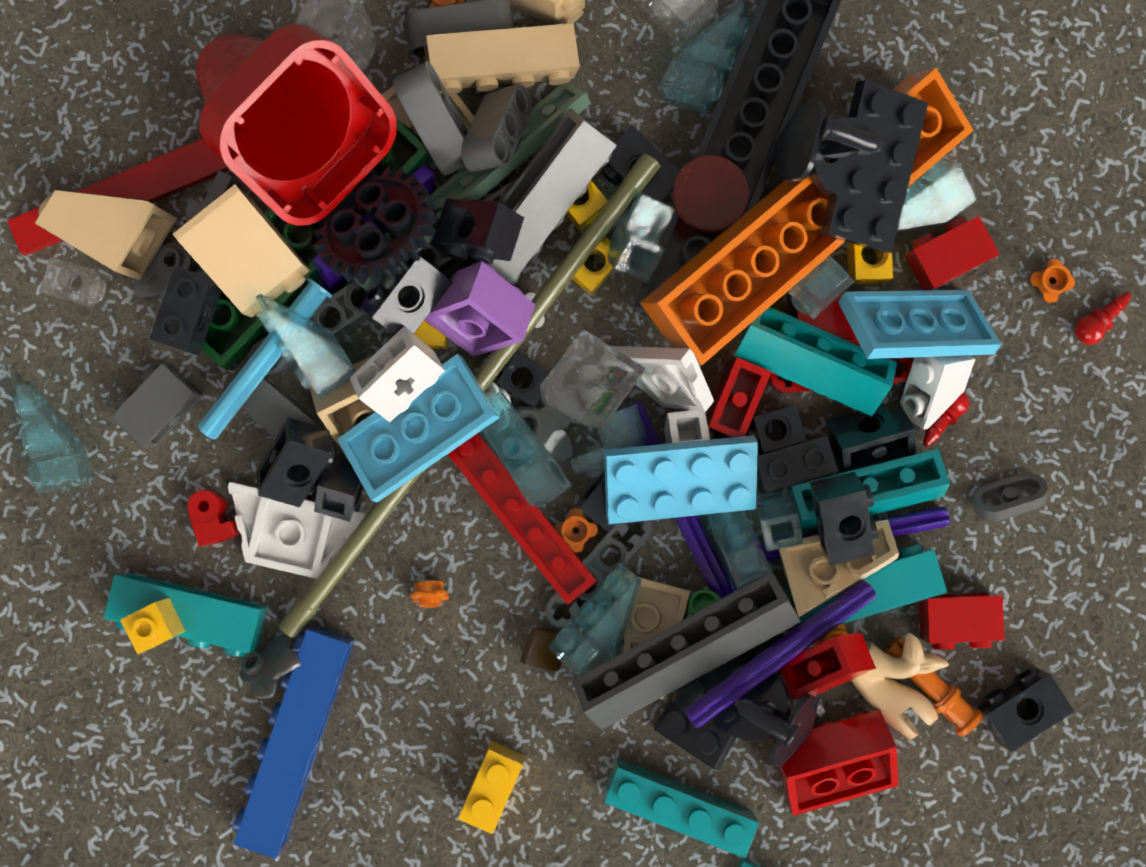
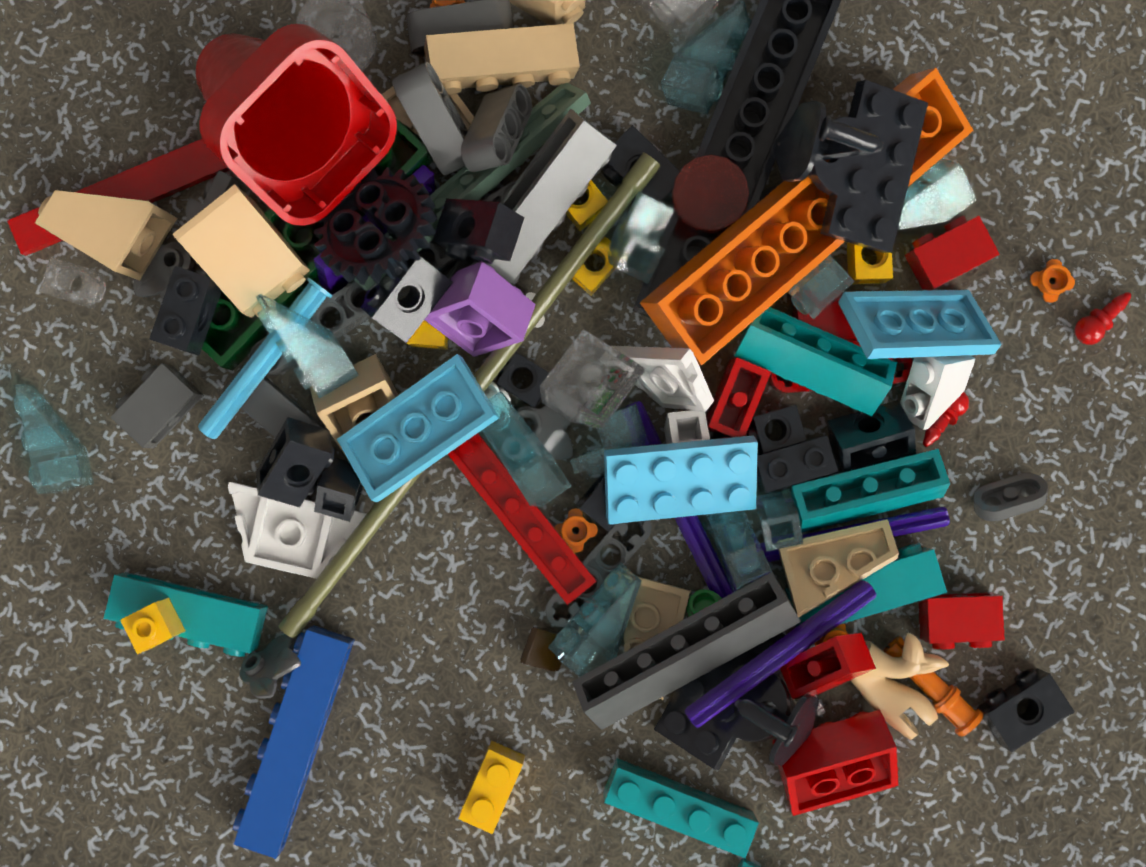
(208, 518): red leg -> none
(396, 374): white brick -> none
(429, 593): orange plate -> none
(834, 500): black brick -> none

